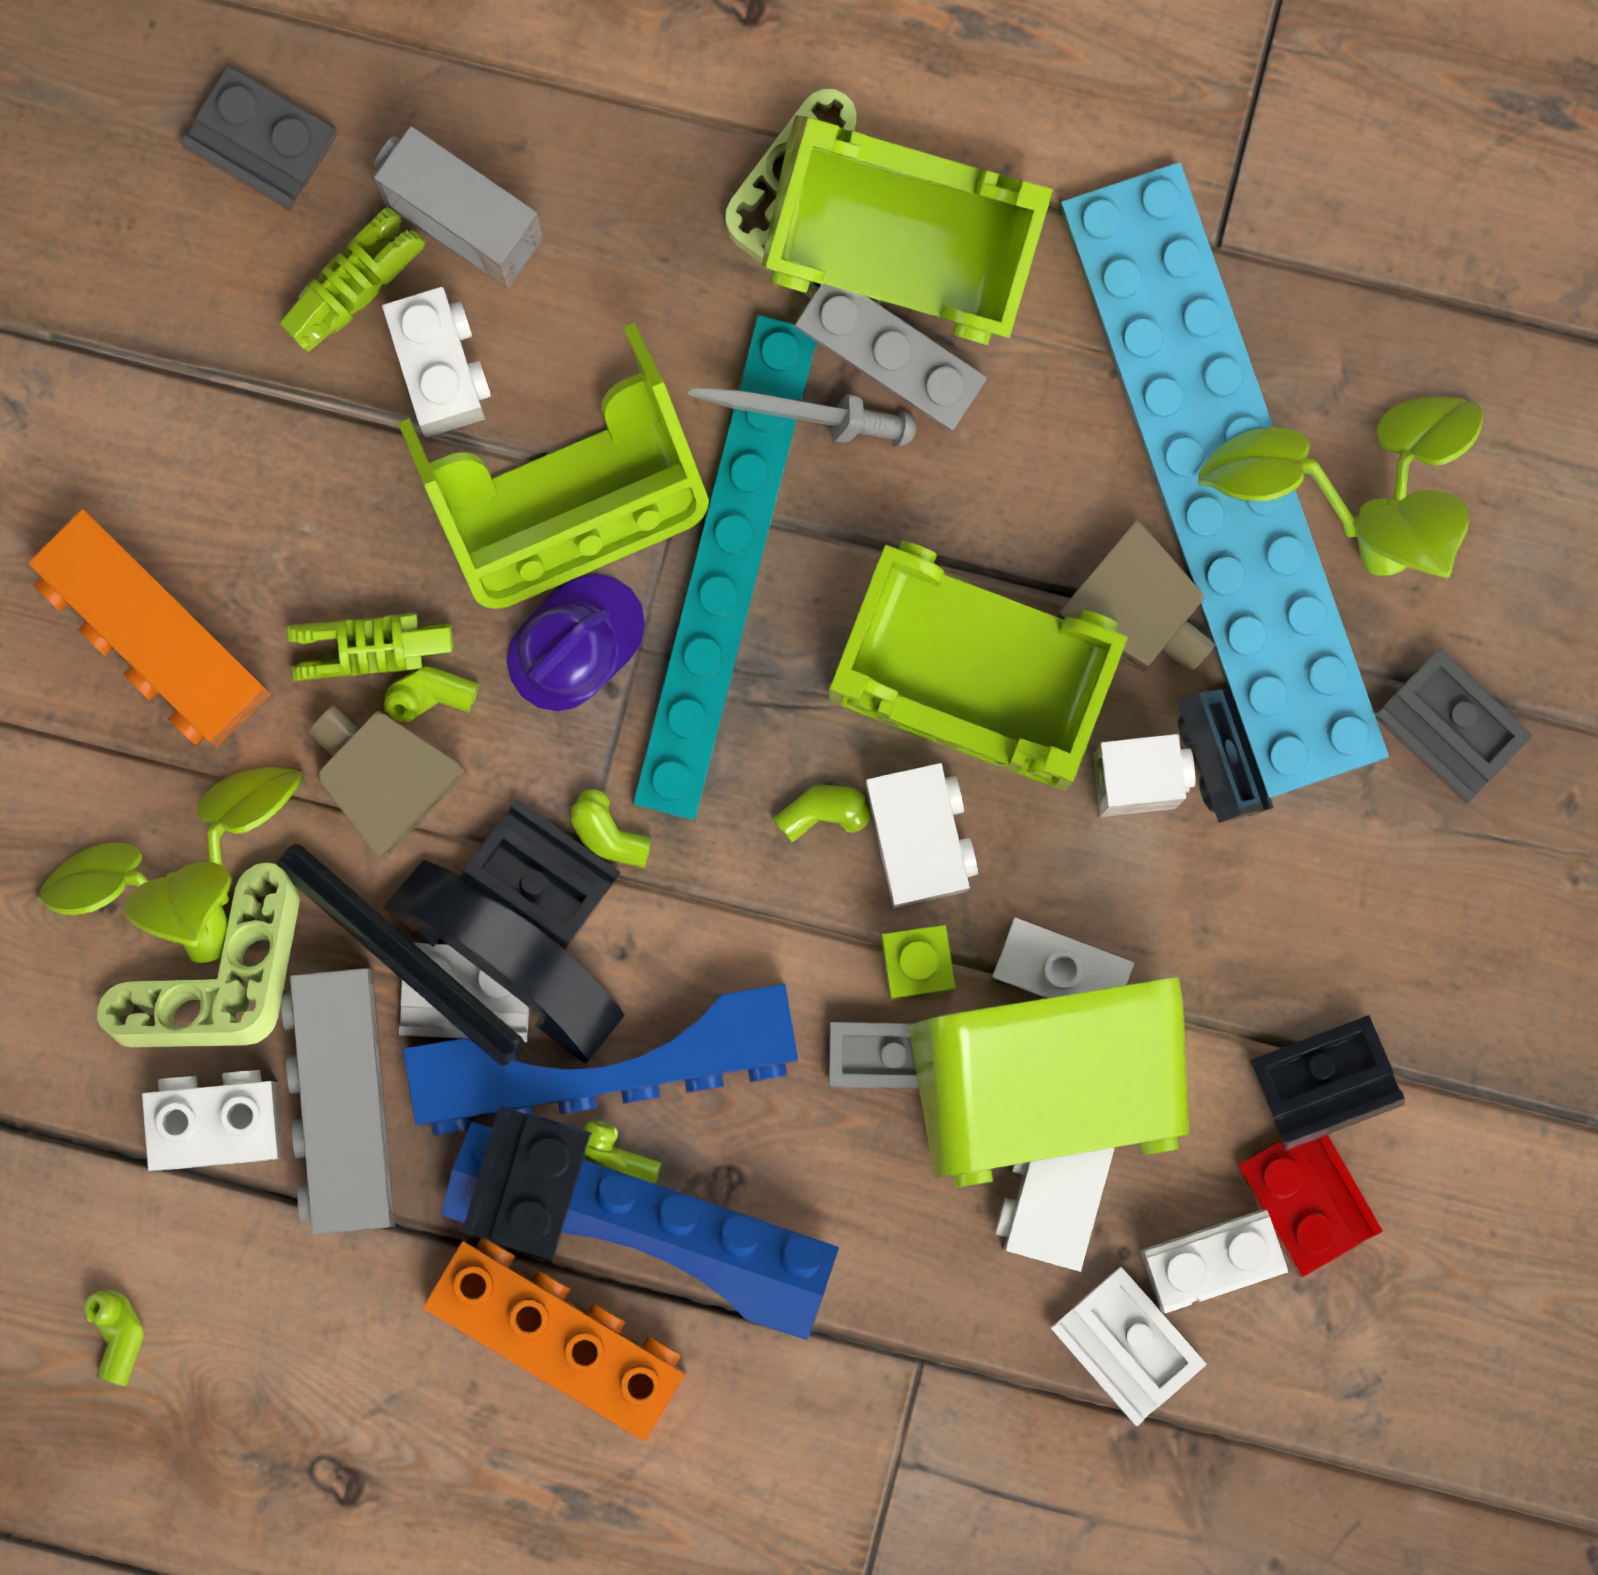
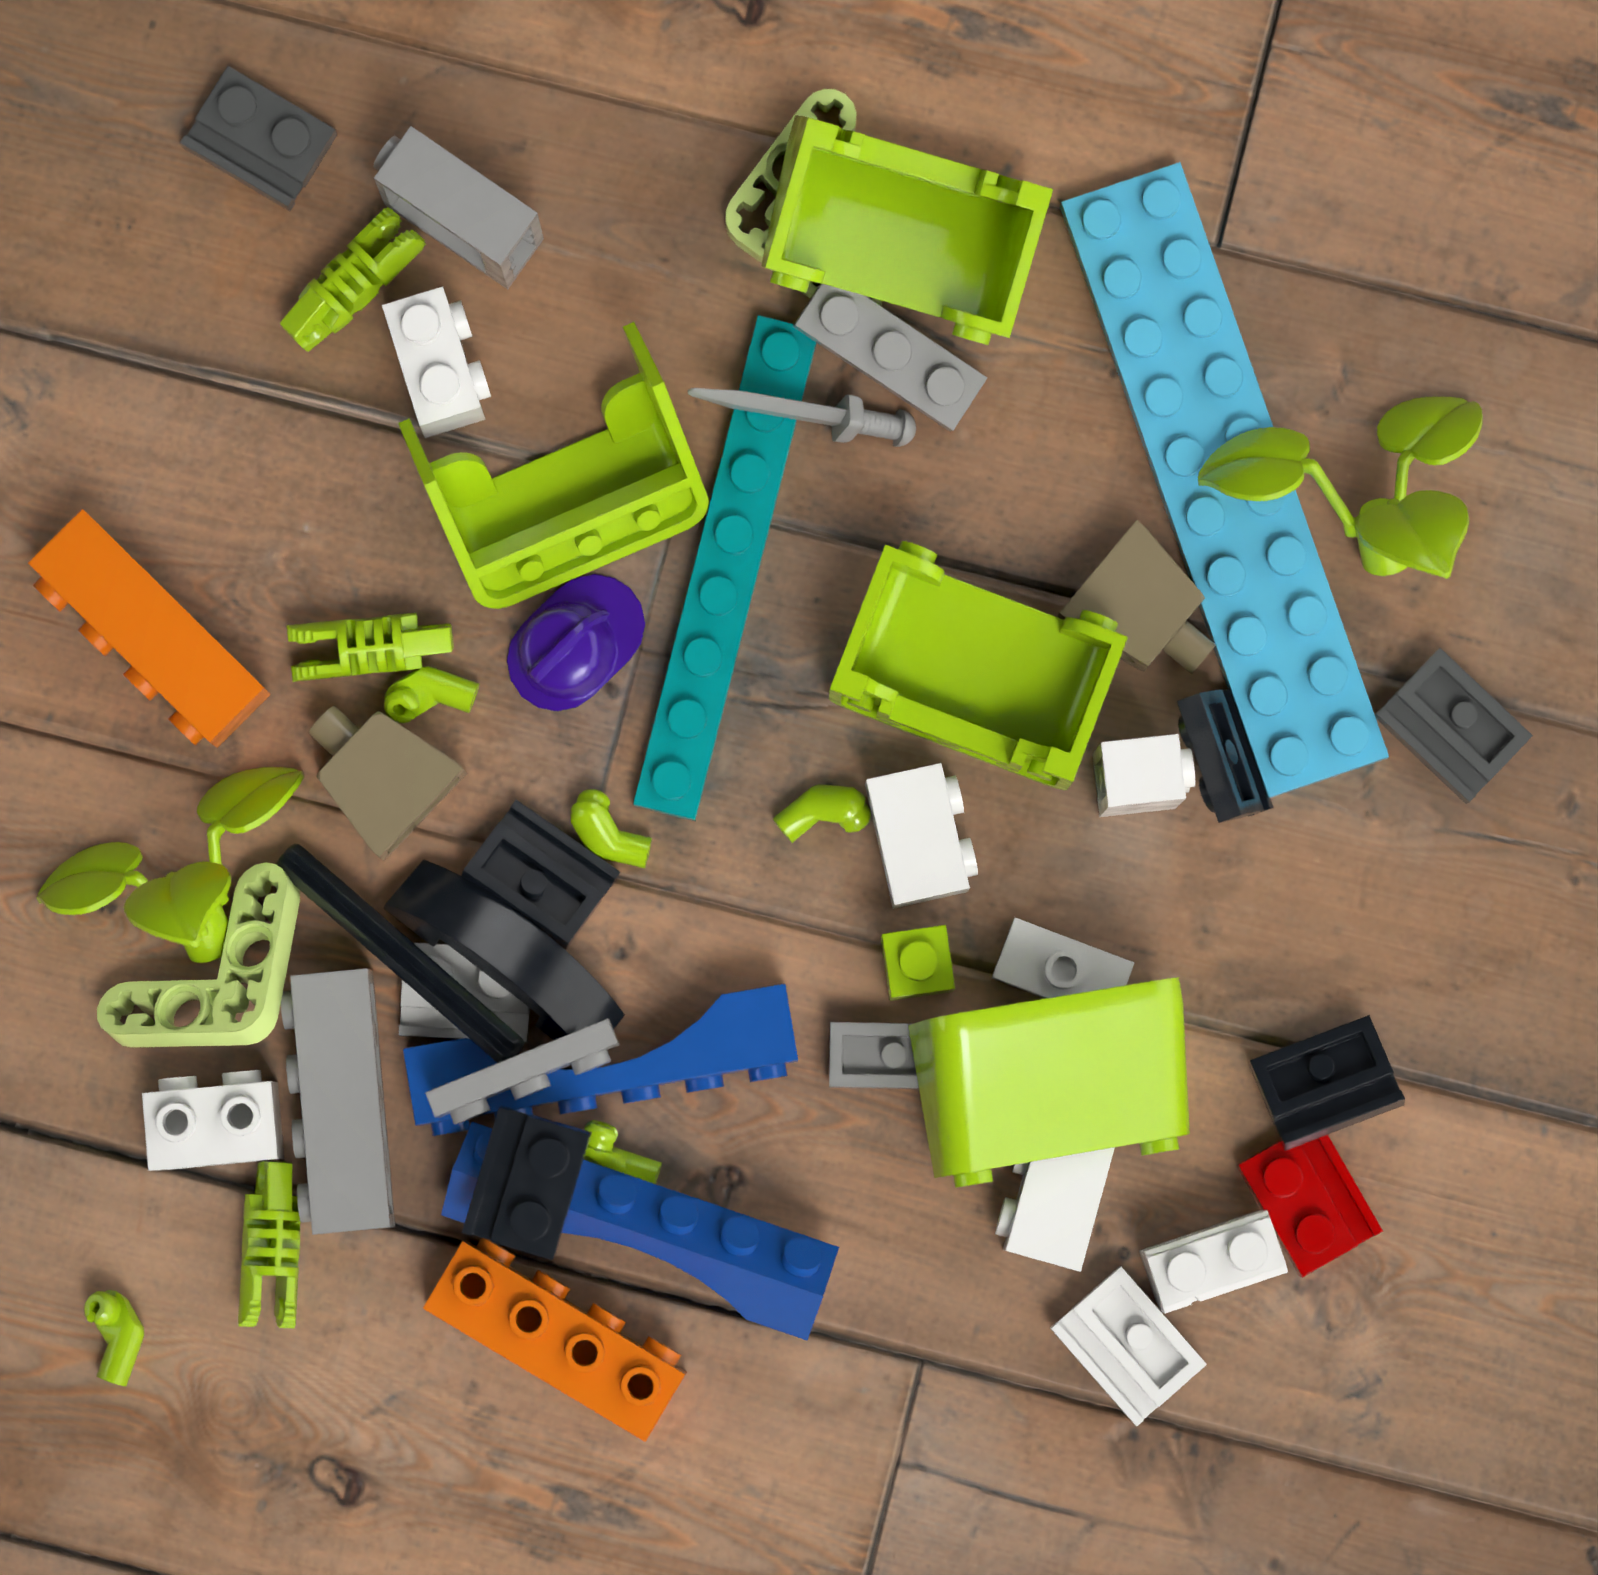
(270, 1245): none -> lime hinge
(524, 1072): none -> light grey plate

